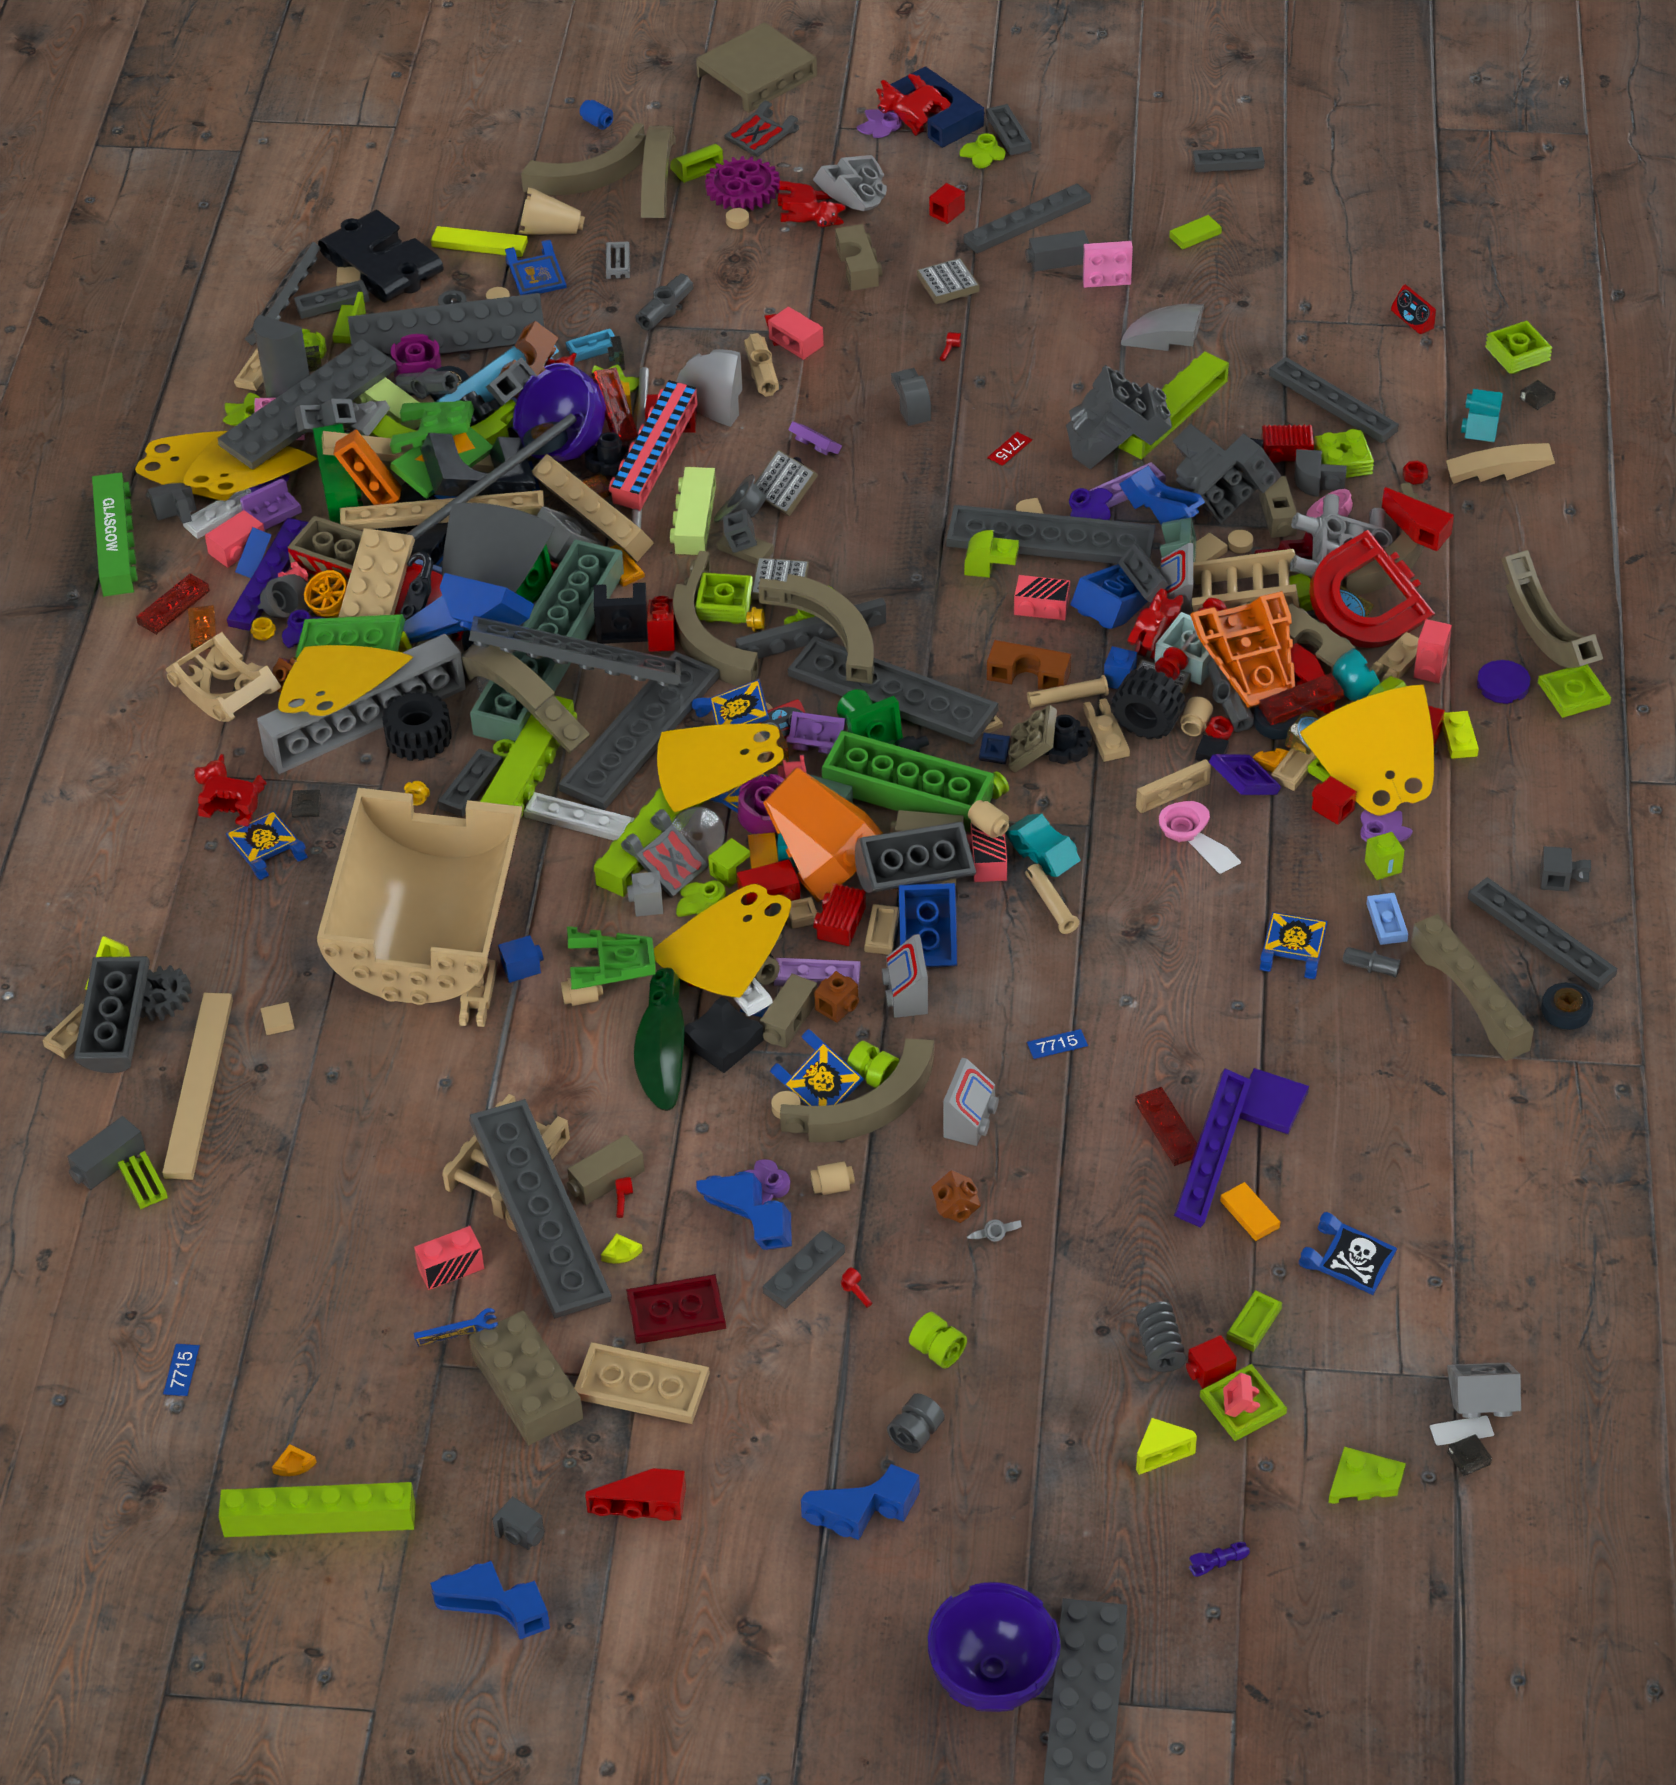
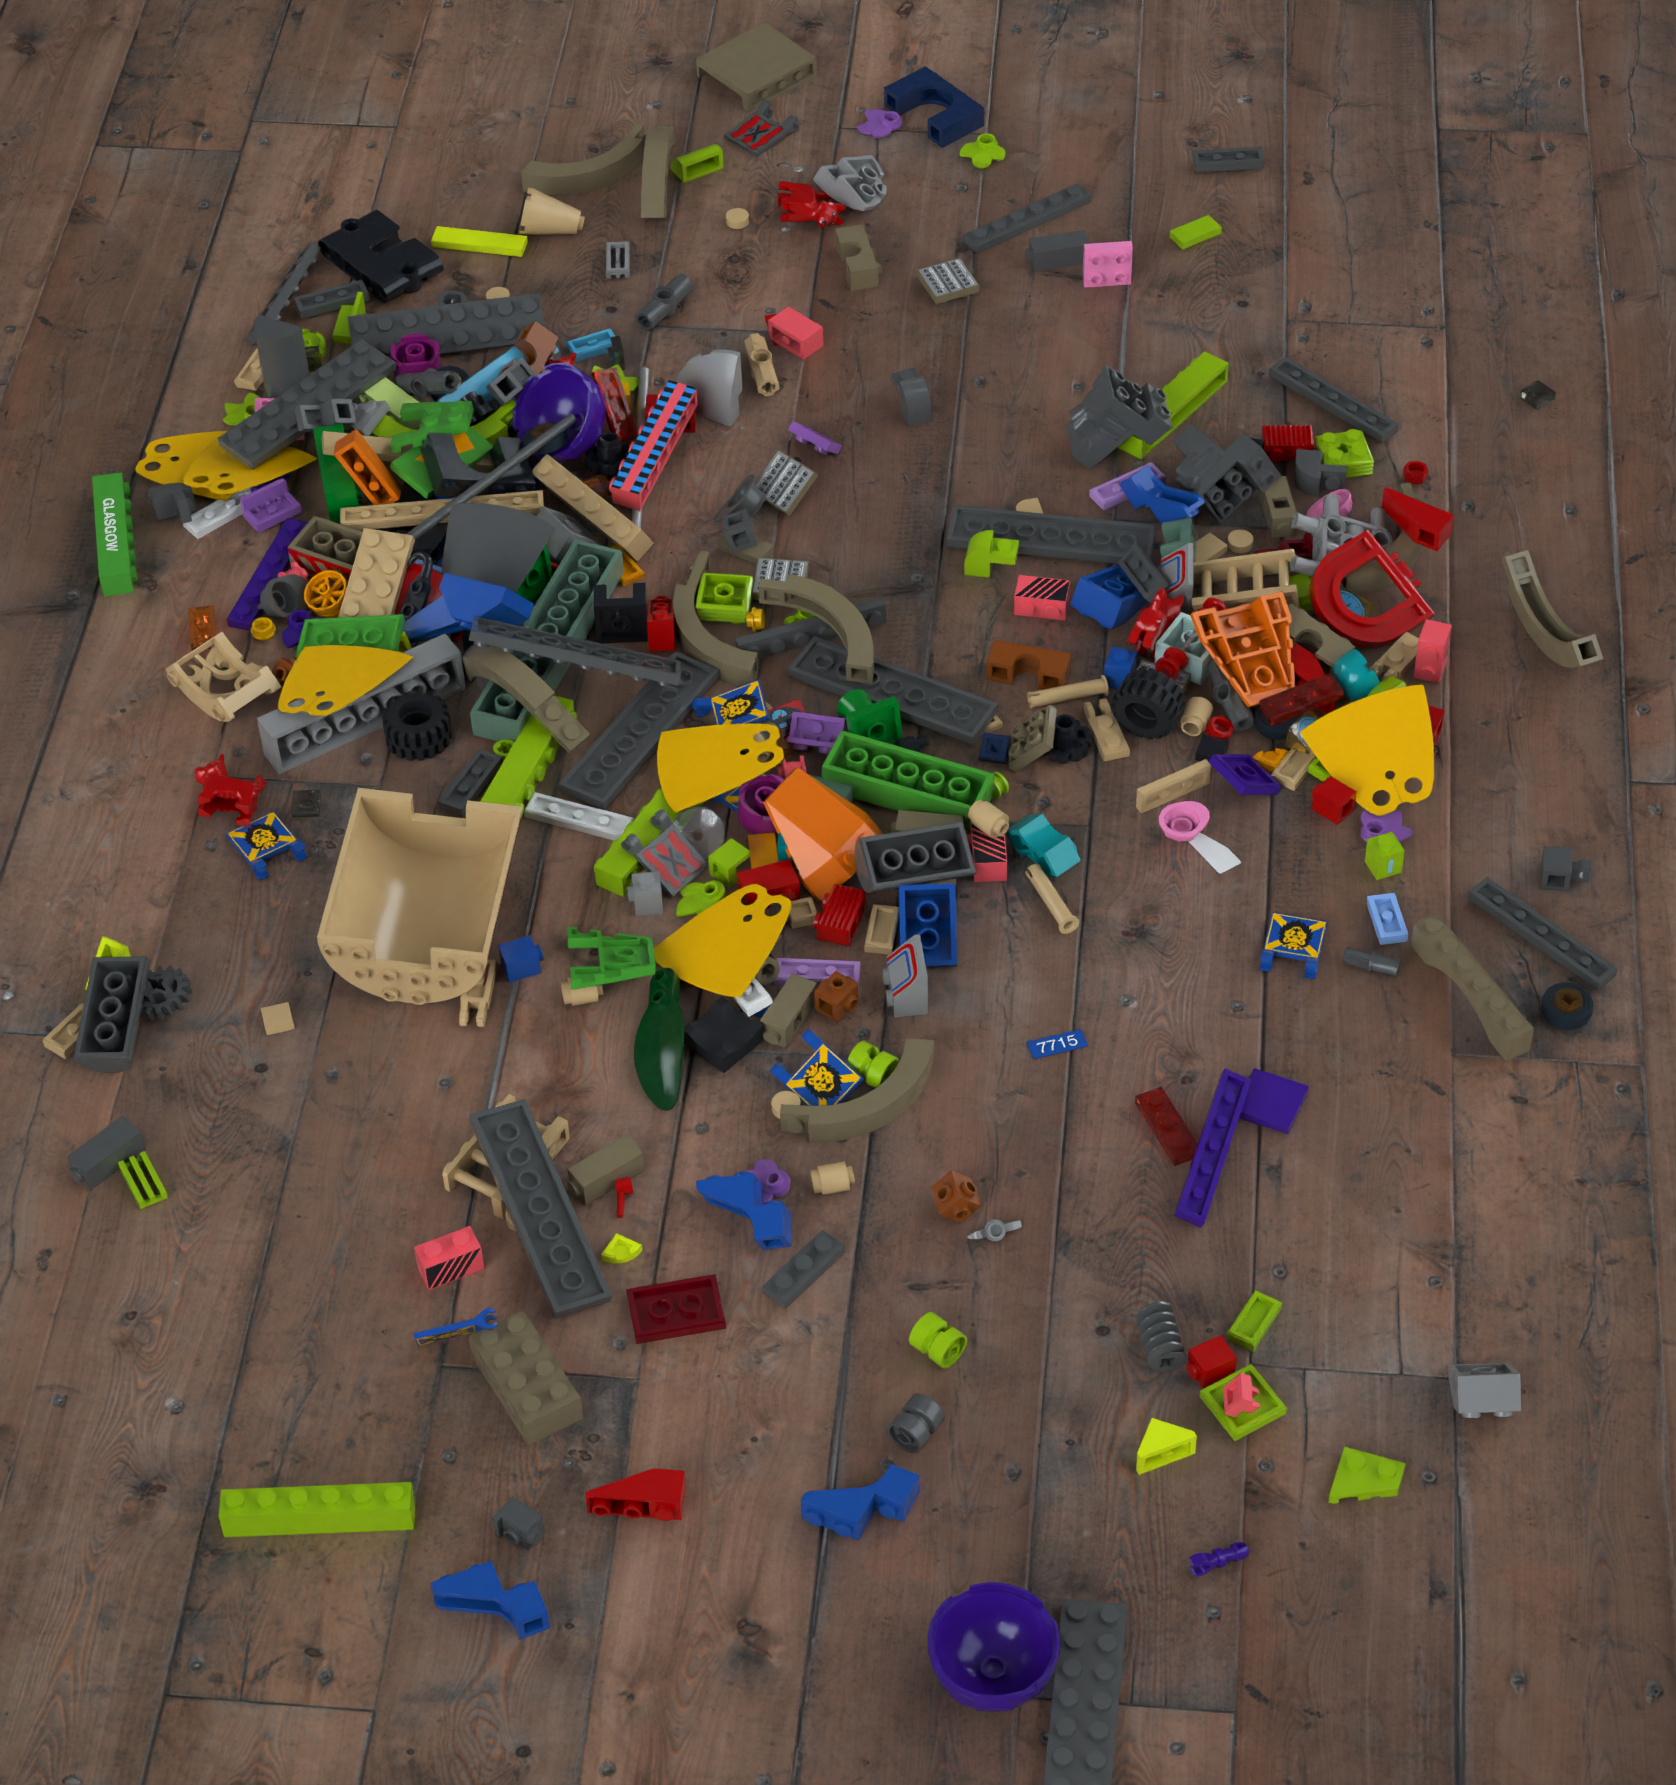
(173, 604): clear red plate -> none
(181, 1369): blue sticker -> none
(197, 1086): tan tile -> none
(229, 539): coral brick -> none
(253, 552): blue sticker -> none
(293, 1462): light orange tile -> none
(347, 275): tan tile -> none
(419, 791): yellow plate -> none
(537, 273): blue flag -> none
(596, 114): blue brick -> none
(641, 1383): tan plate -> none
(694, 510): yellowish green brick -> none
(742, 183): magenta gear -> none
(849, 1283): red hand -> none
(914, 106): red animal -> none
(947, 203): red brick -> none
(953, 340): red hand -> none
(968, 1104): light grey slope -> none
(1008, 129): dark grey plate -> none
(1009, 448): red sticker -> none
(1093, 503): dark purple plate -> none
(1165, 326): light grey brick -> none
(1250, 1211): light orange tile -> none
(1351, 1256): flag -> none
(1414, 310): slope -> none
(1457, 1430): white sticker -> none
(1459, 735): neon yellow plate -> none
(1469, 1455): clear smoke plate -> none
(1483, 415): teal brick -> none
(1503, 681): dark purple tile -> none
(1506, 460): tan slope -> none
(1518, 347): lime brick -> none
(1574, 690): lime plate -> none

